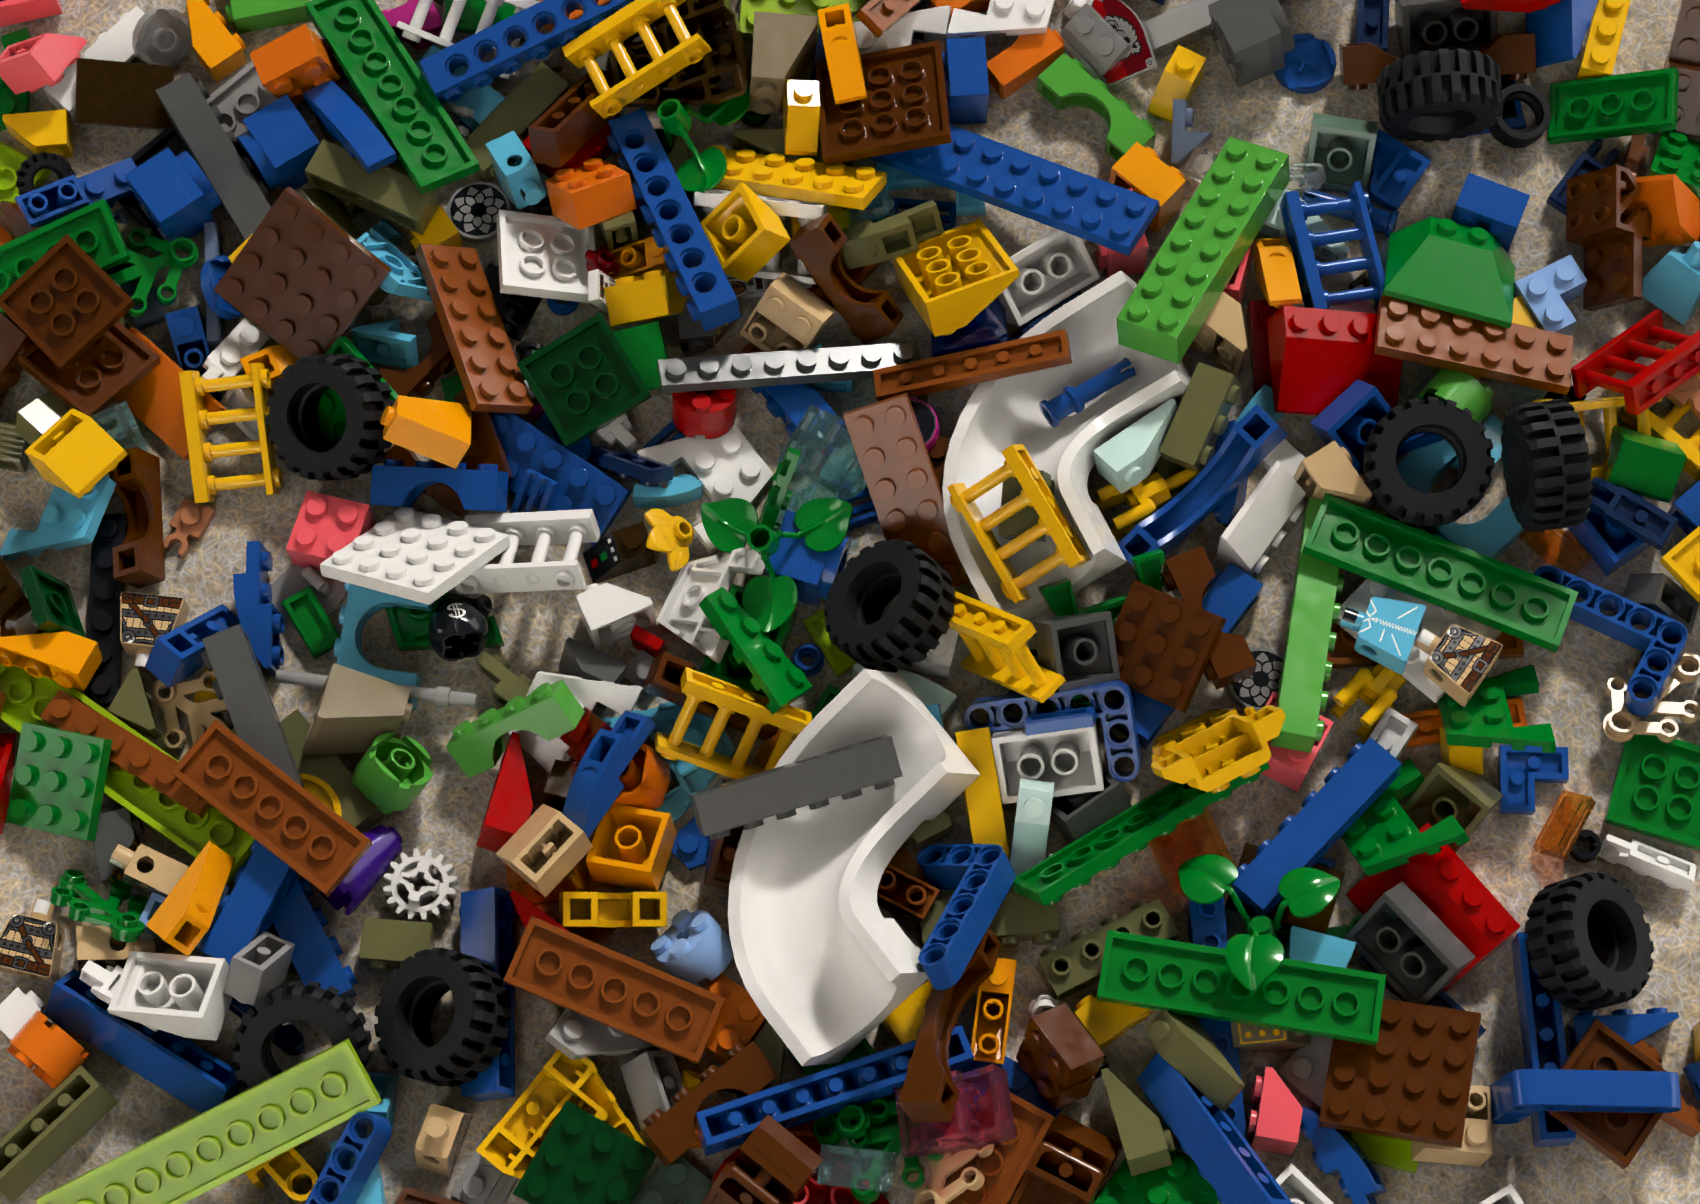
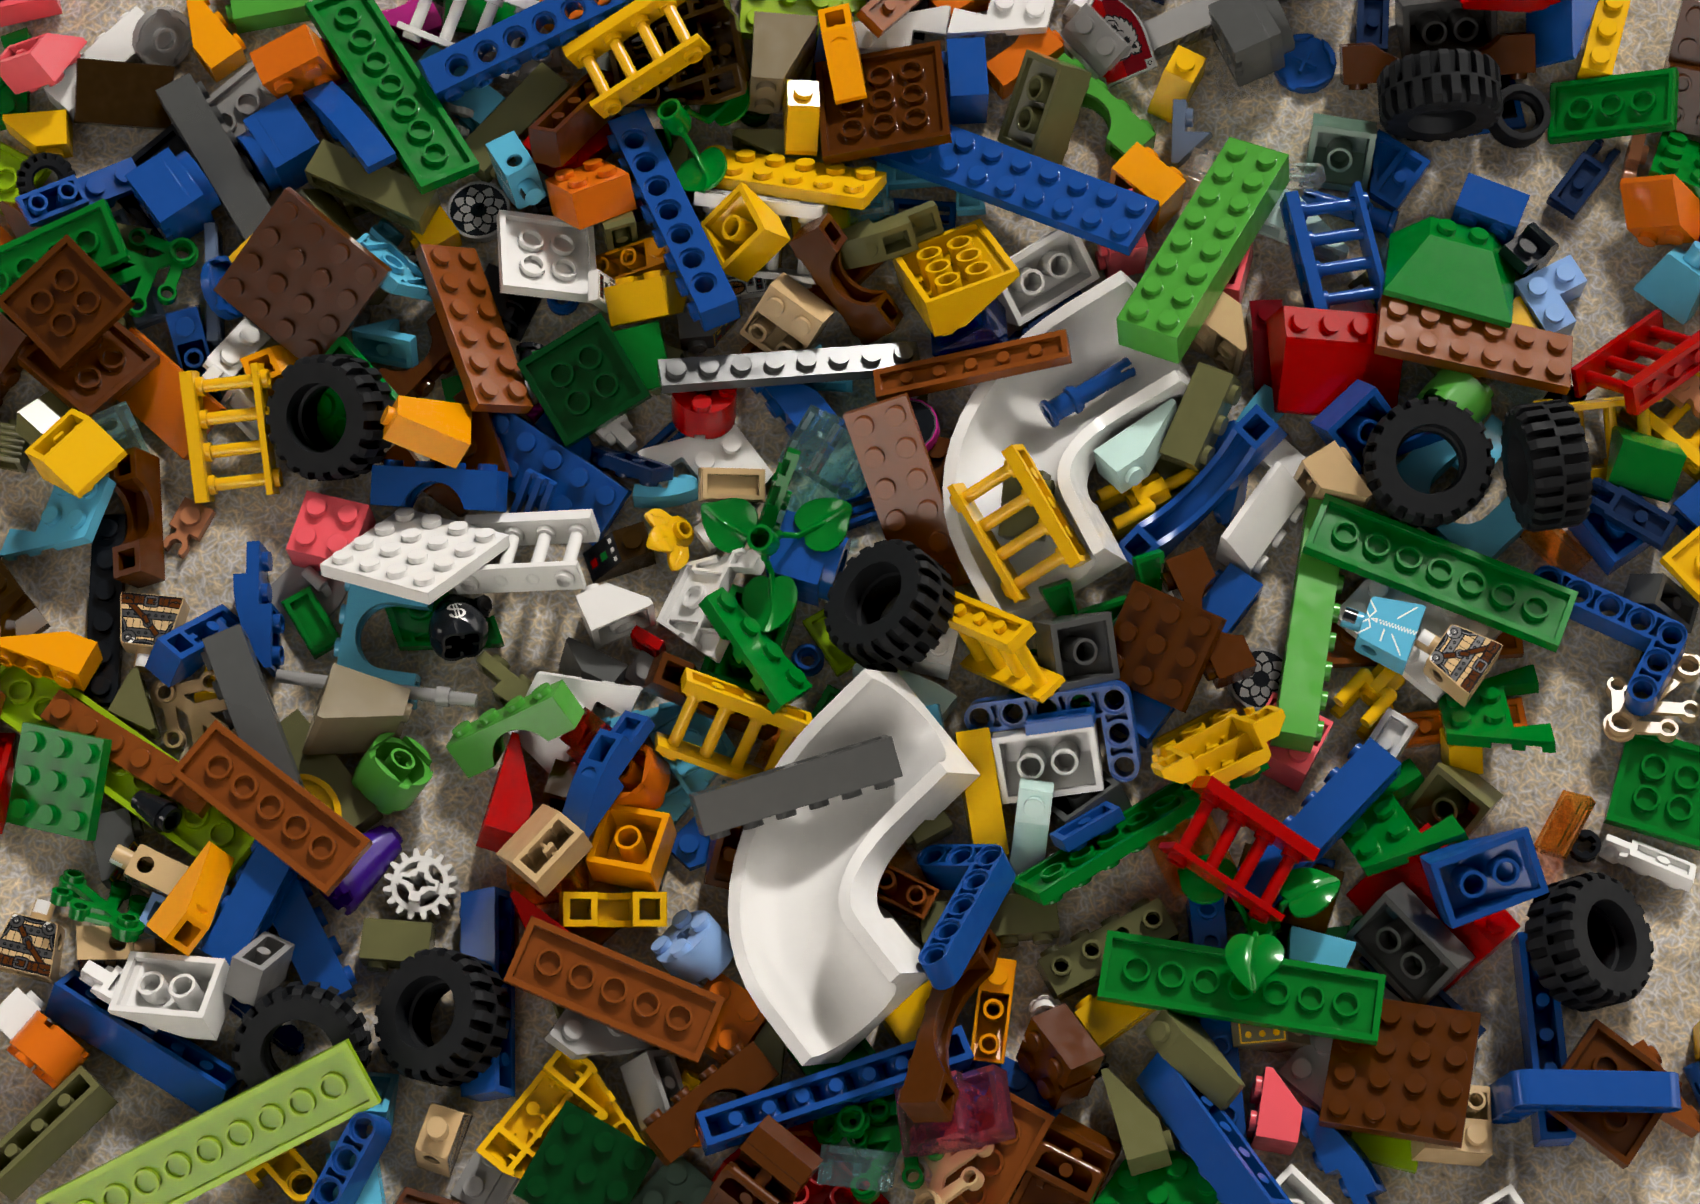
(50, 602): dark green plate -> none
(159, 812): none -> black cone
(602, 260): dark red plate -> none
(726, 483): none -> tan tile
(1044, 106): none -> olive slope
(1095, 822): none -> blue plate
(1267, 832): none -> red fence
(1276, 271): light orange slope -> none
(1483, 876): none -> blue slope
(1521, 770): blue plate -> none
(1529, 250): none -> black brick
(1608, 234): reddish brown piece -> none
(1624, 1023): blue slope -> none

